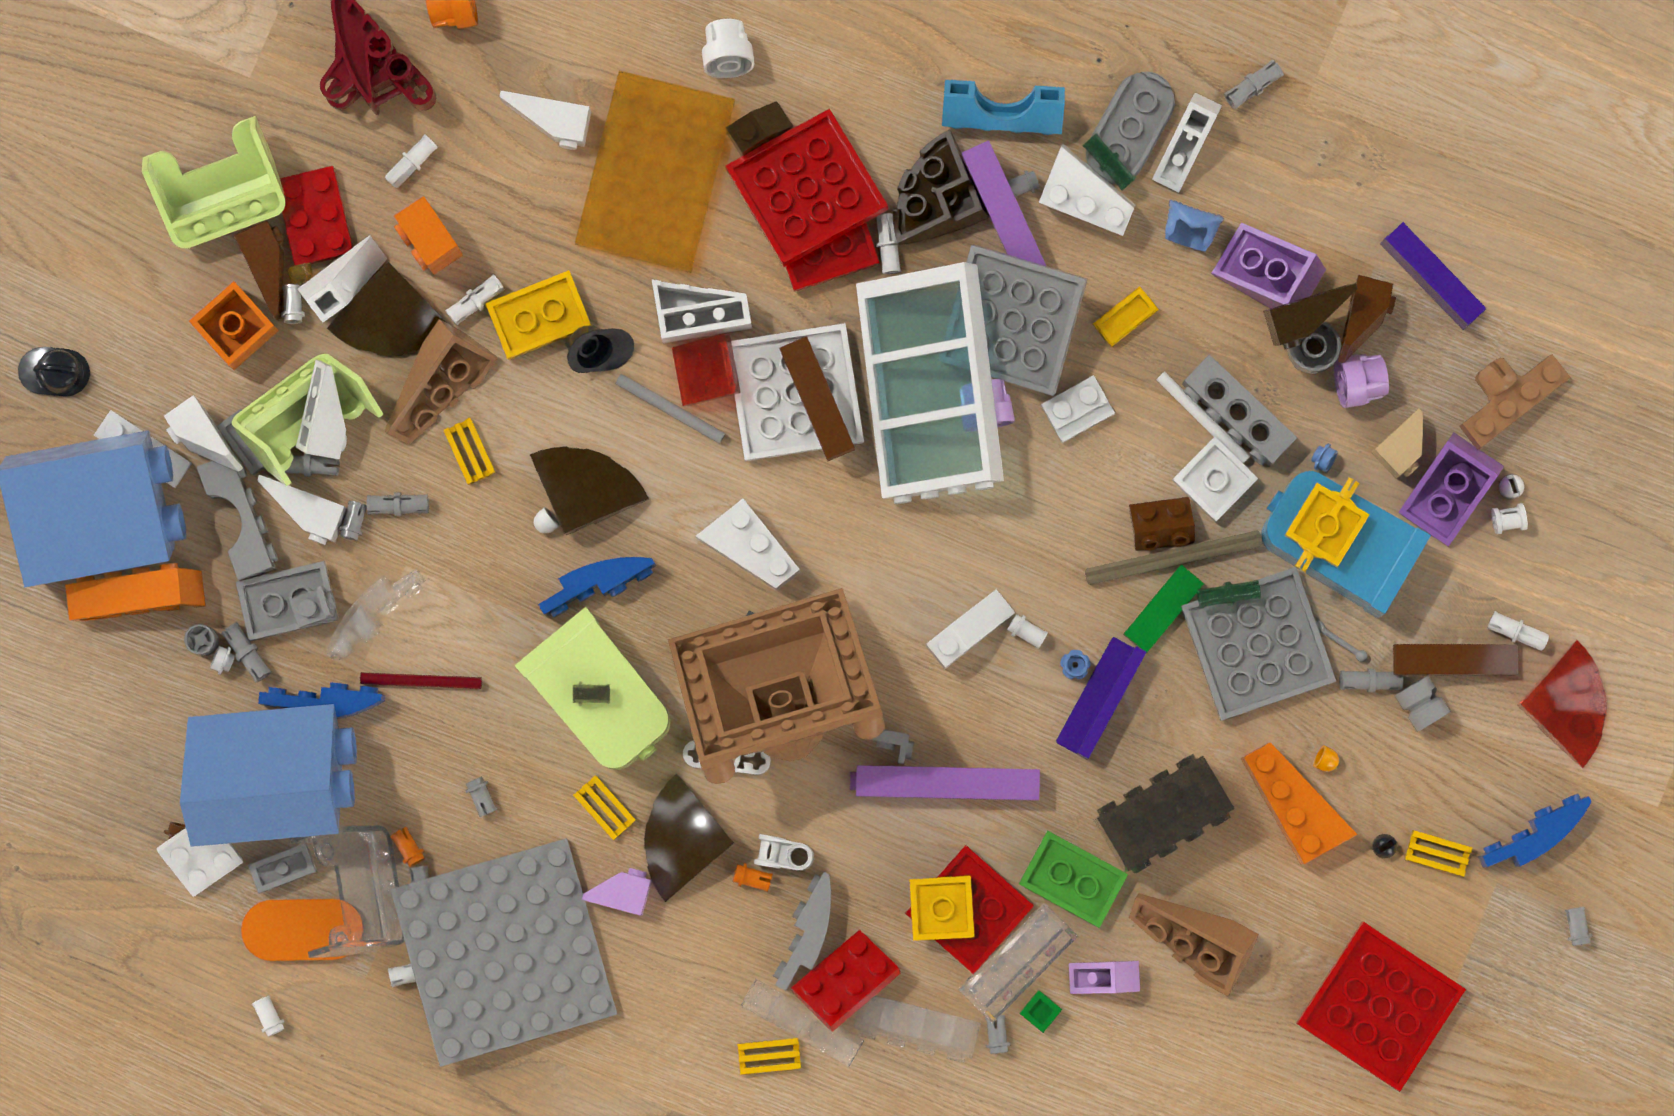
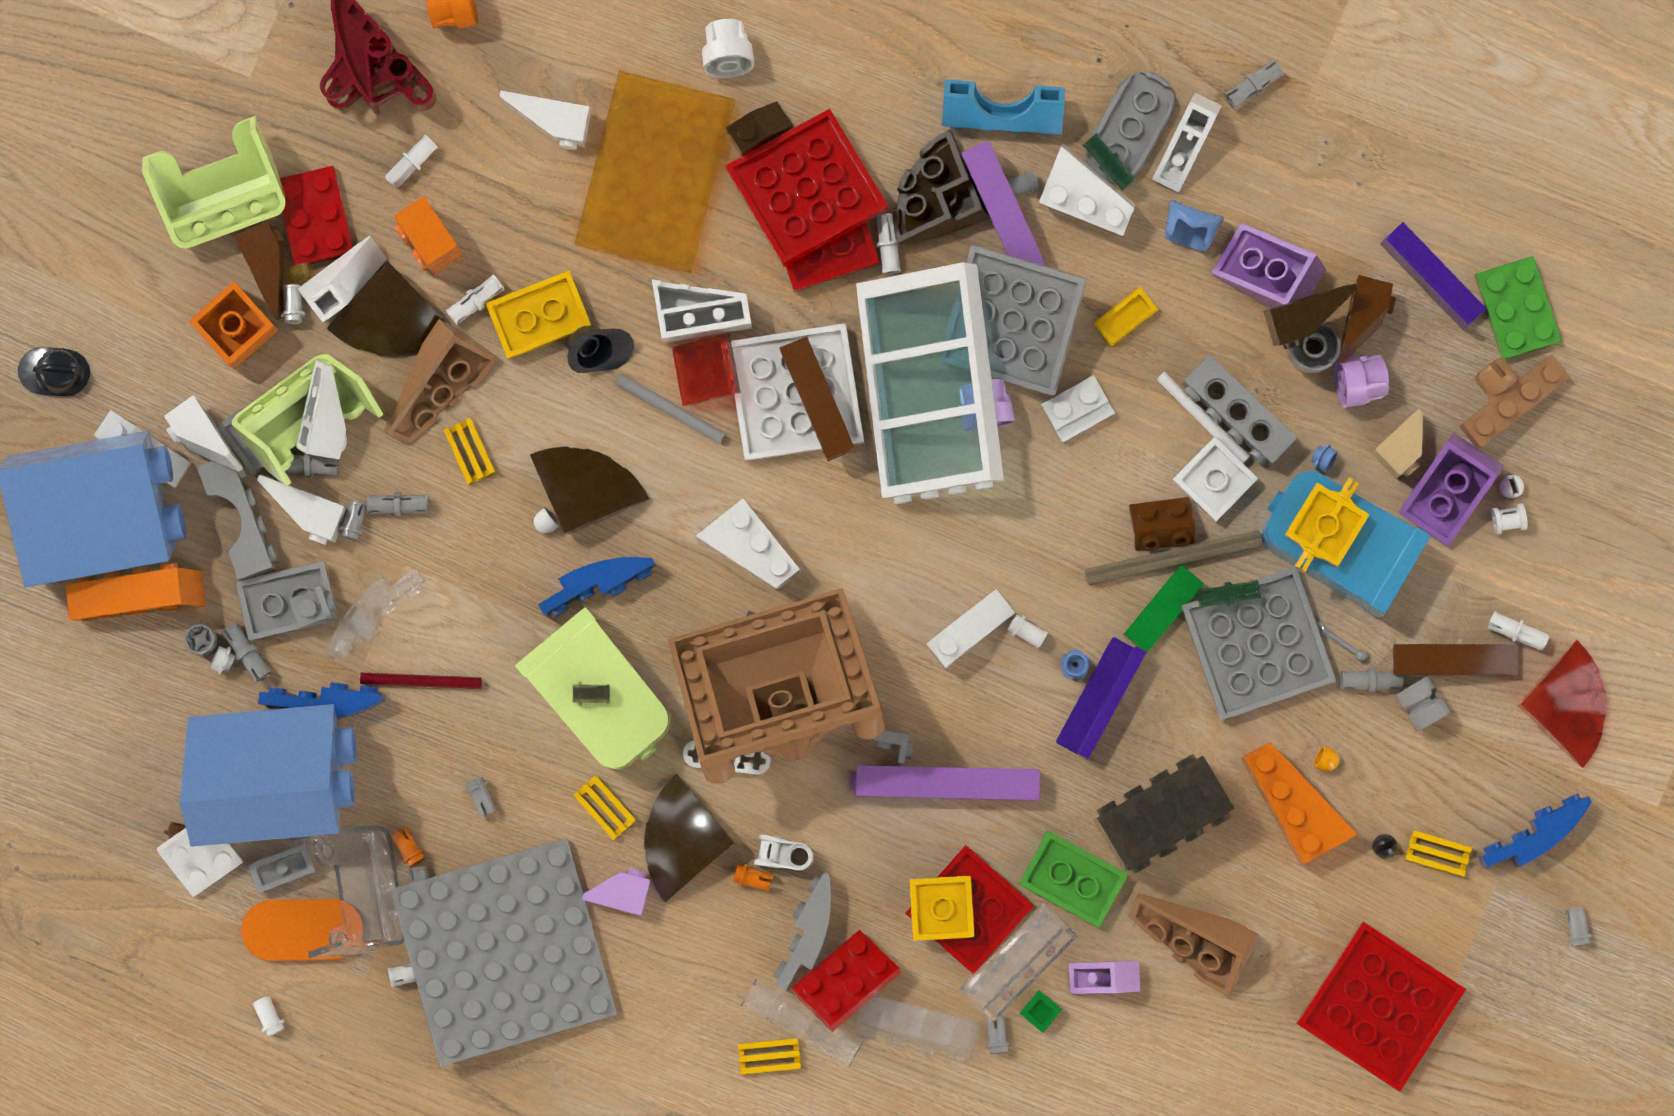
(1517, 308): none -> bright green plate

